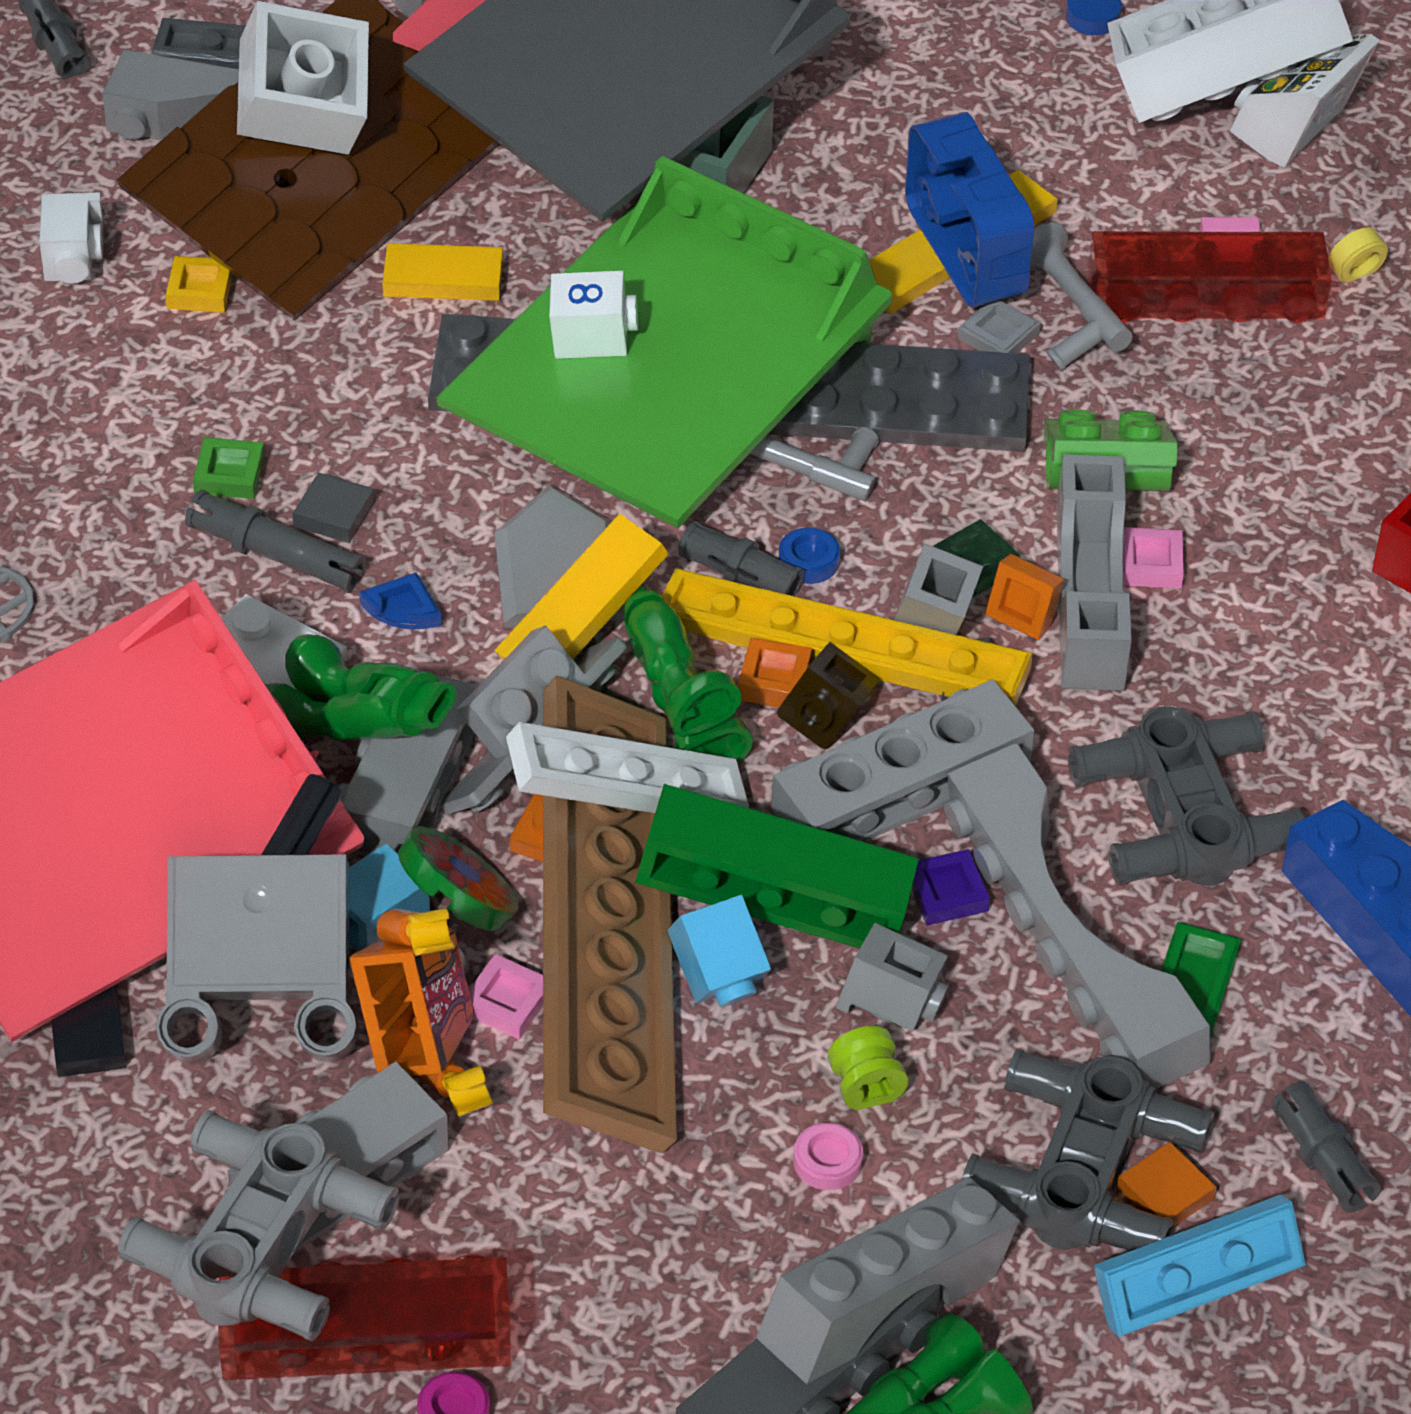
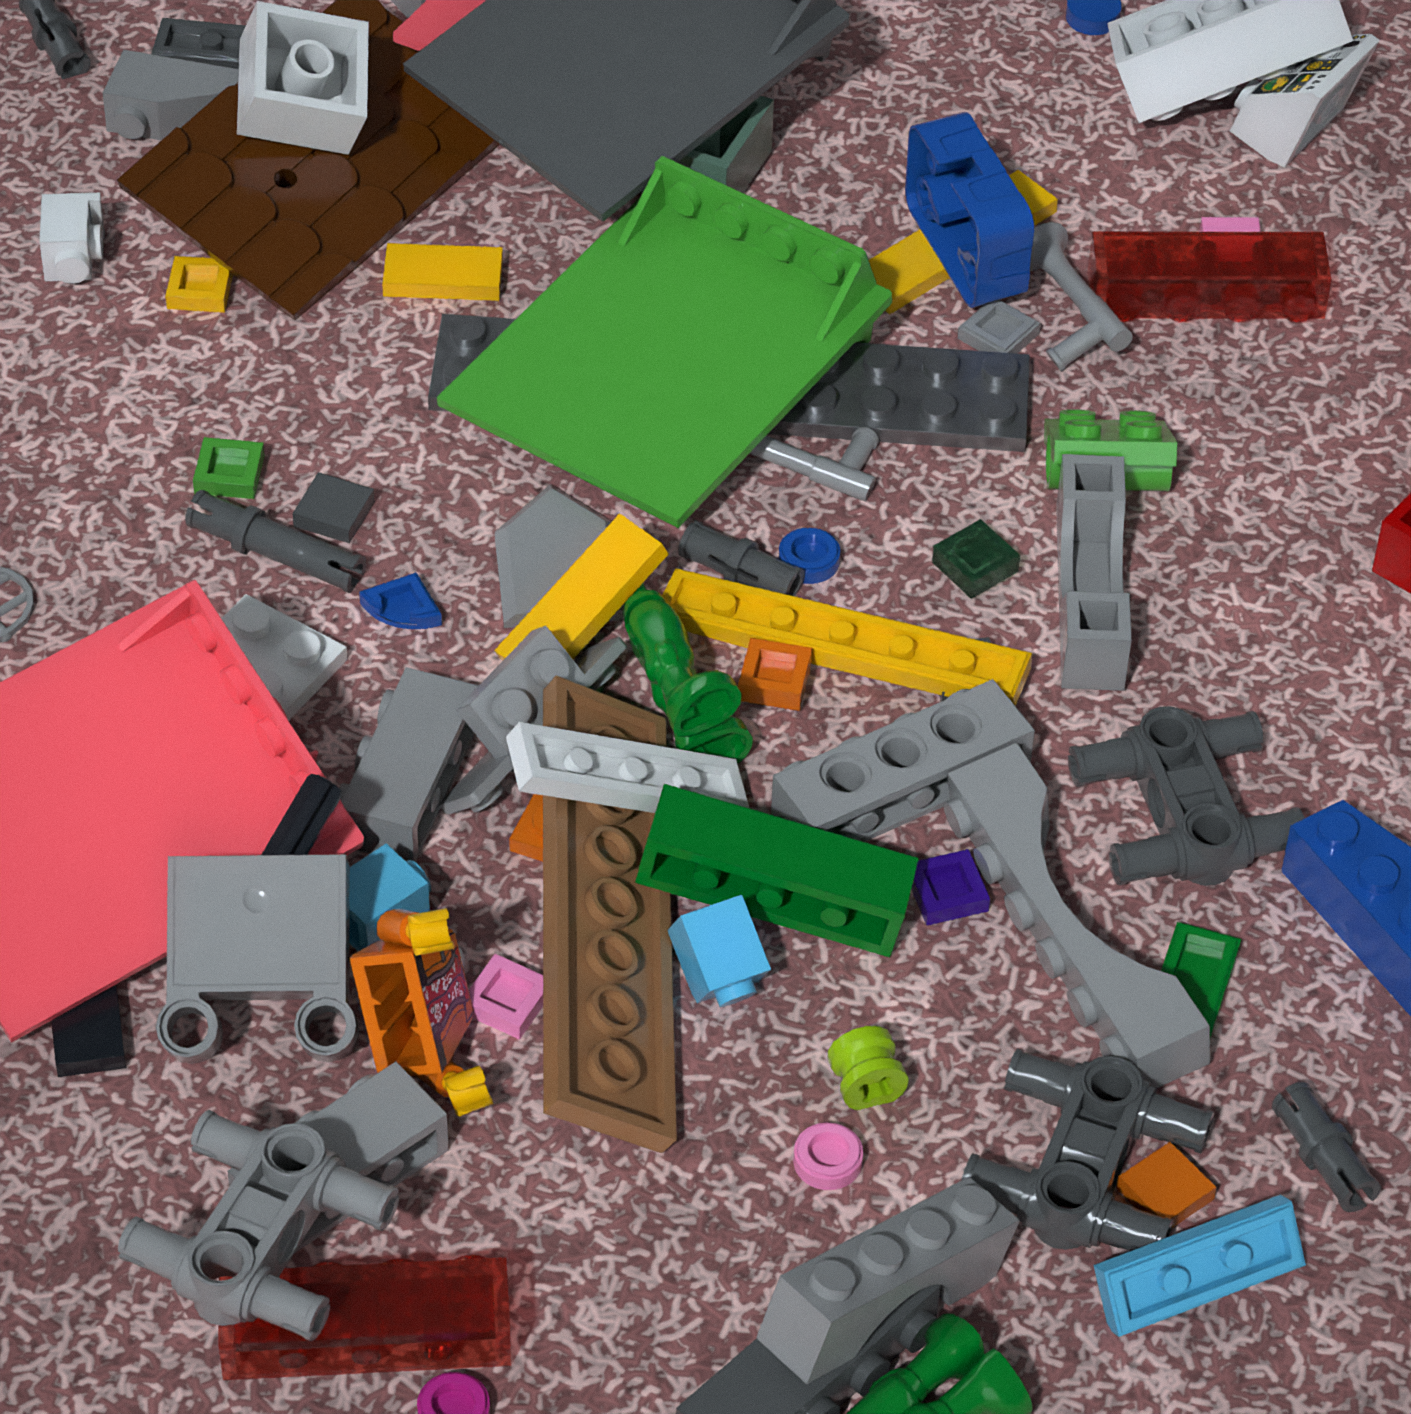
(357, 701): green piece -> none
(446, 865): green tile -> none
(591, 314): white brick -> none
(827, 696): dark brown bracket -> none
(895, 979): light grey brick -> none
(938, 591): light grey brick -> none
(1024, 596): orange plate -> none
(1152, 557): bright pink tile -> none
(1358, 254): light yellow tile -> none

